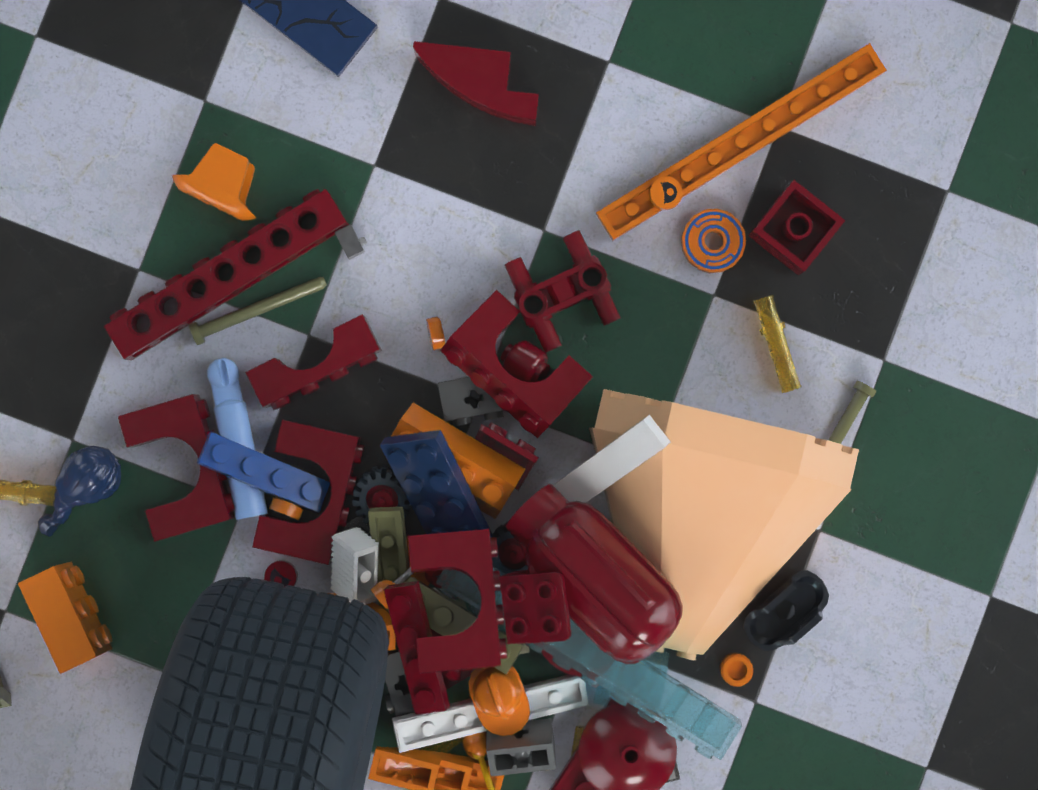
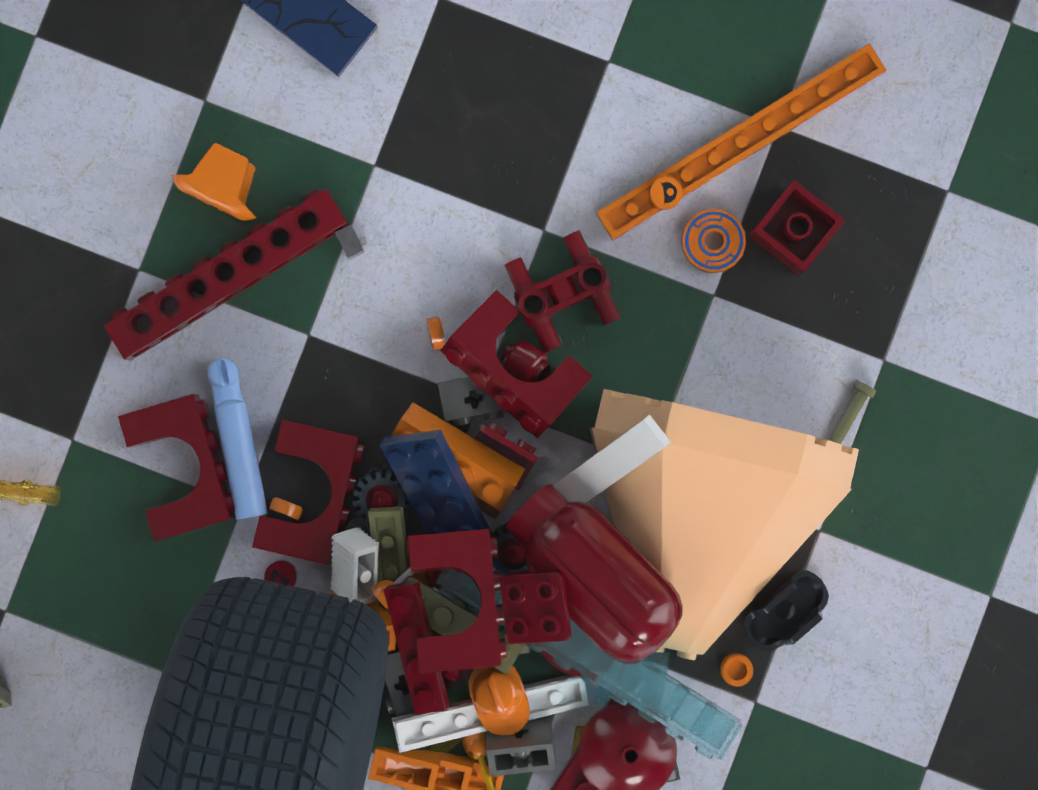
(66, 615): orange brick -> none
(84, 479): dark blue hair -> none
(255, 309): olive bar -> none
(263, 472): blue plate -> none
(351, 345): dark red arch -> none
(478, 79): dark red slope -> none
(773, 331): clear yellow pin -> none

